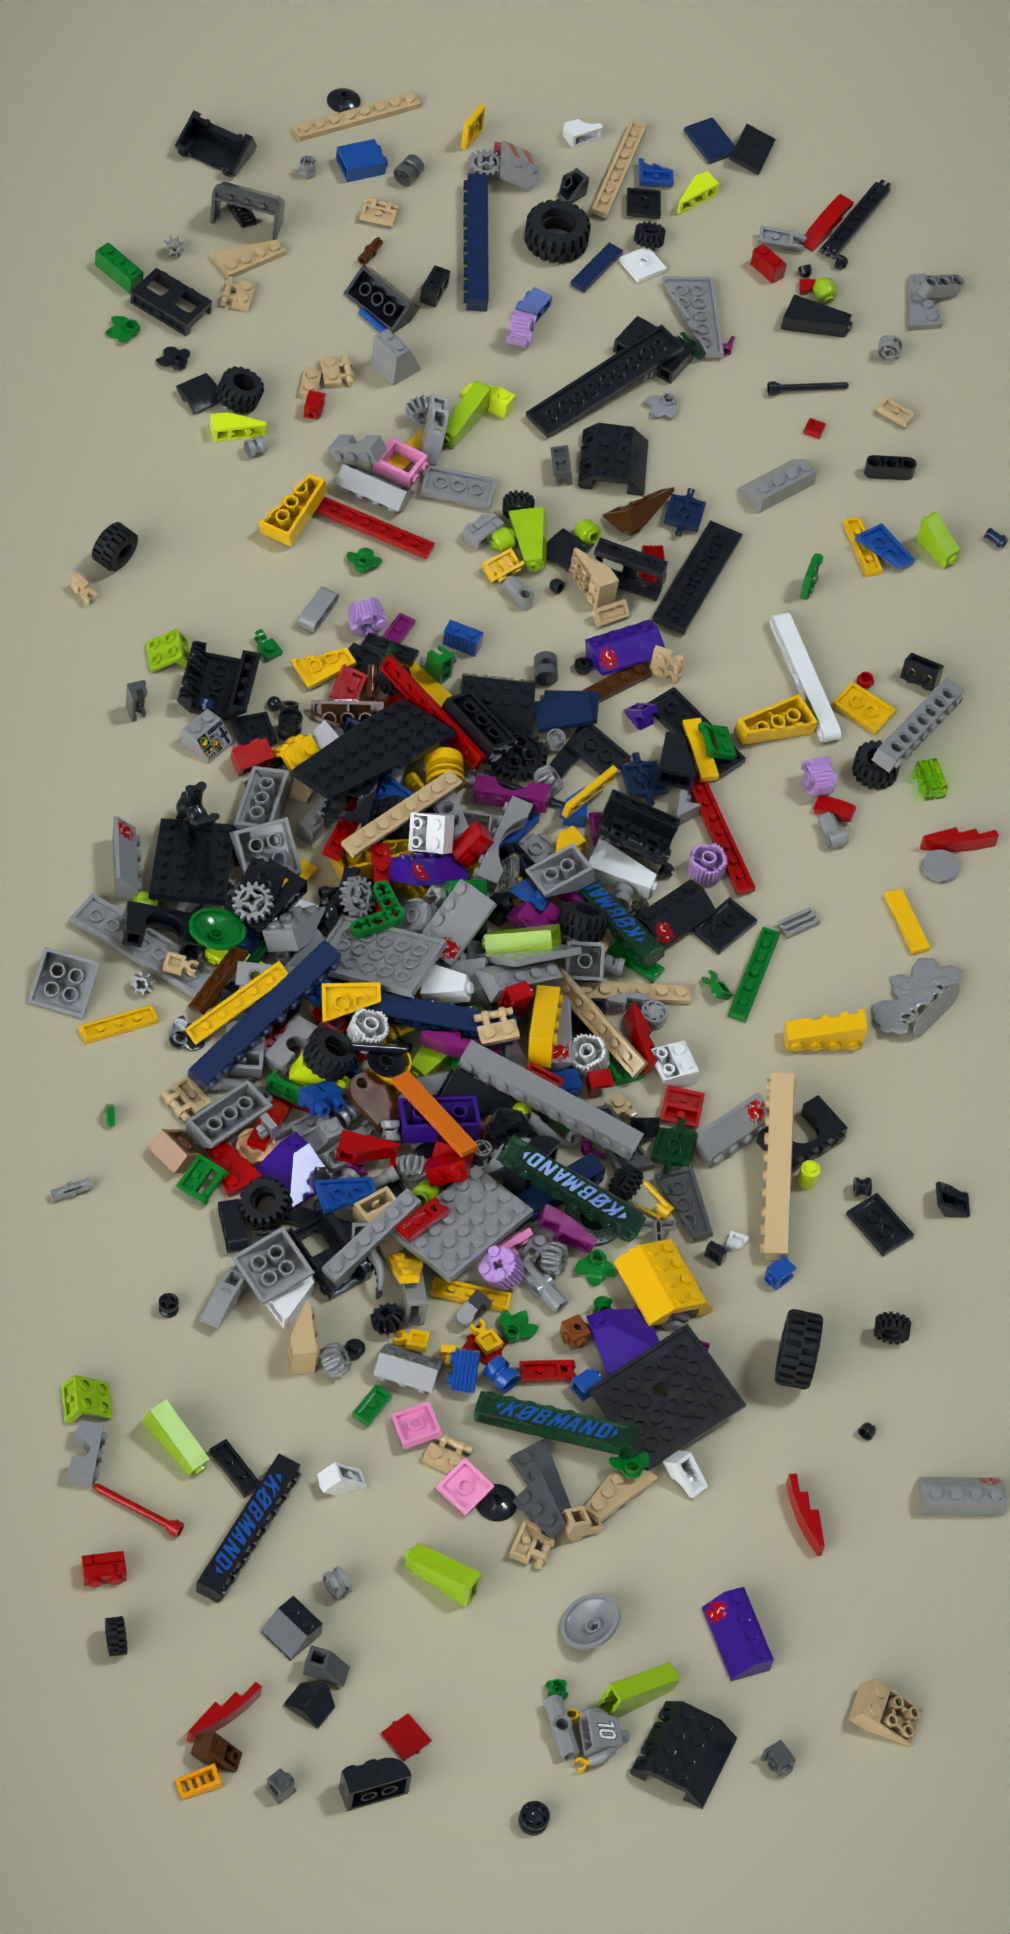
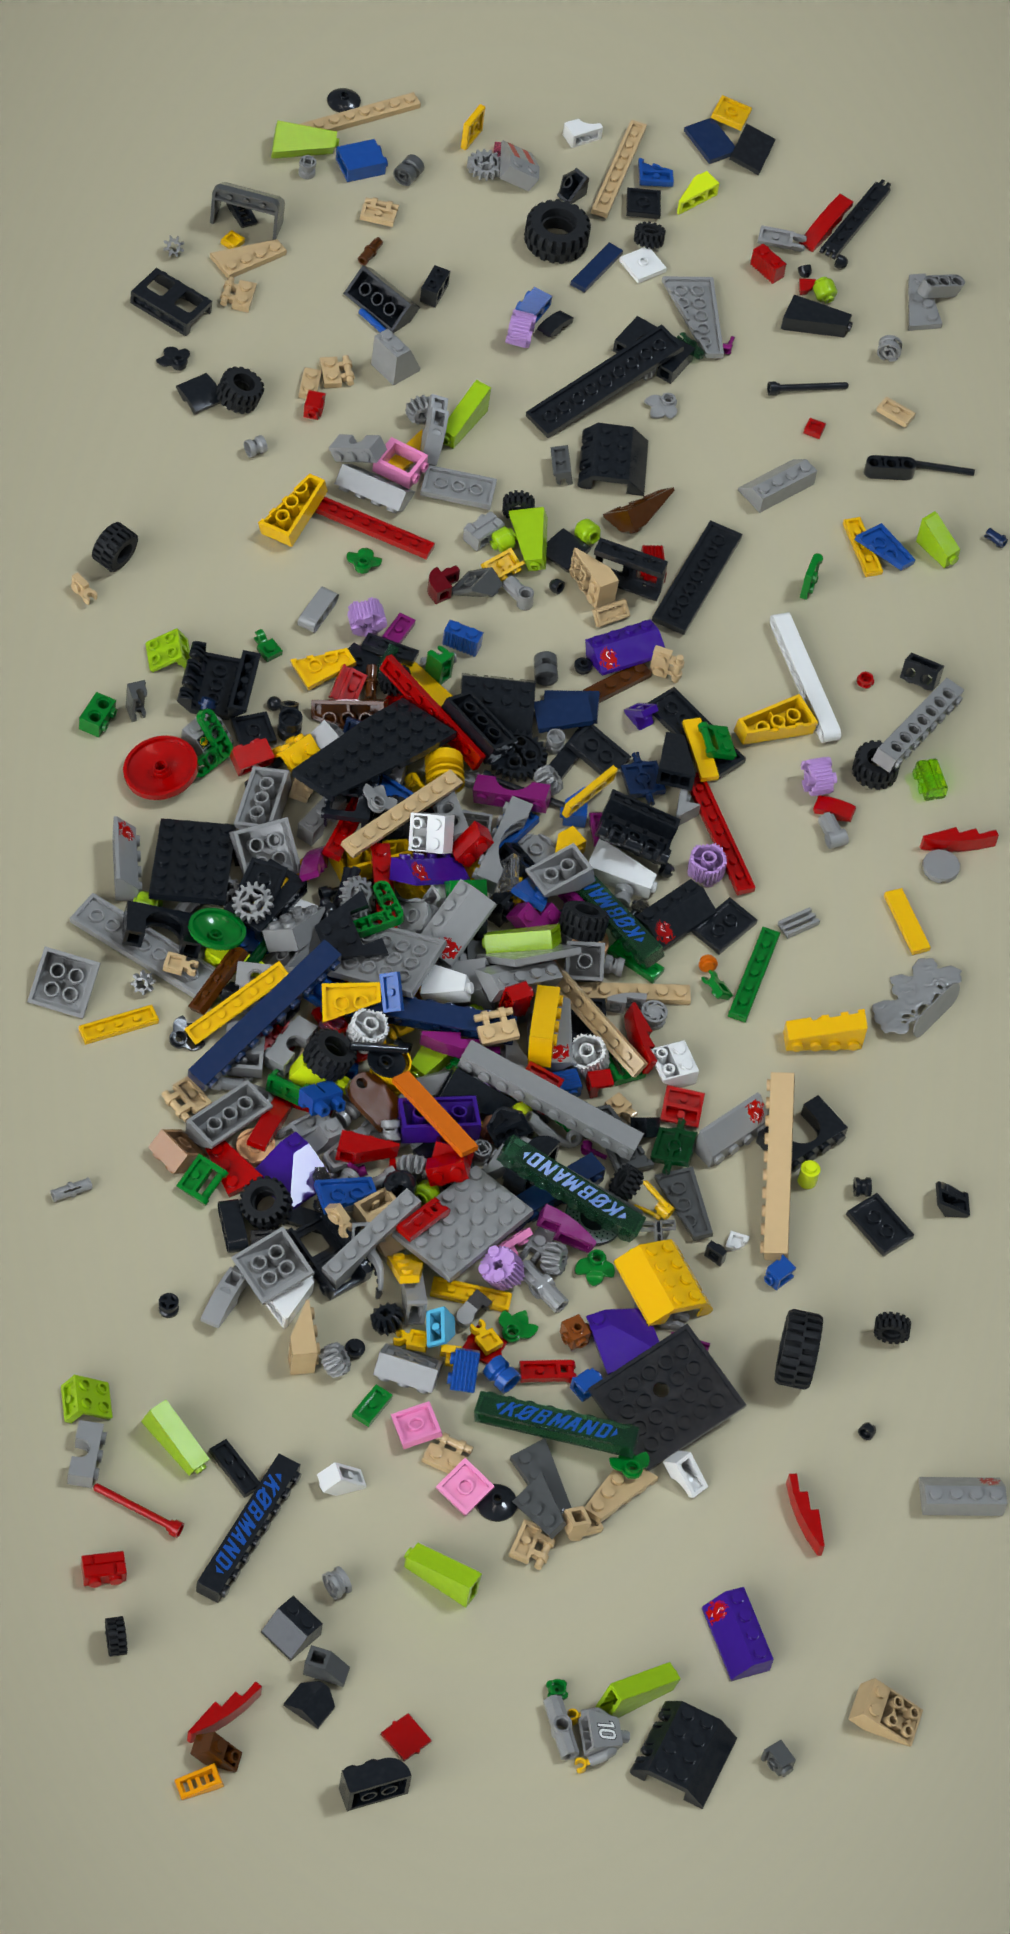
(98, 714): none -> green brick
(110, 1111): green tile -> none
(118, 267): green brick -> none
(123, 328): green plate -> none
(160, 767): none -> red dish
(191, 807): black animal -> none
(215, 145): black windscreen -> none
(216, 748): none -> green beam
(232, 240): none -> yellow tile
(233, 426): neon yellow slope -> none
(267, 1127): light grey tile -> none
(280, 1782): dark grey brick -> none
(302, 140): none -> lime slope
(313, 864): none -> magenta slope
(339, 1216): none -> tan plate
(342, 934): none -> black wing
(378, 799): none -> light grey plate
(391, 992): none -> plate
(398, 1181): none -> black cap
(439, 1326): none -> medium azure slope
(441, 583): none -> dark red brick
(476, 242): dark blue brick -> none
(478, 583): none -> dark grey slope
(500, 402): neon yellow slope -> none
(533, 1818): black wheel -> none
(554, 323): none -> black slope
(590, 1621): light grey dish -> none
(602, 1303): green plate -> none
(684, 512): dark blue plate -> none
(708, 963): none -> orange plate
(731, 113): none -> yellow plate
(864, 708): yellow tile -> none
(945, 468): none -> black bar

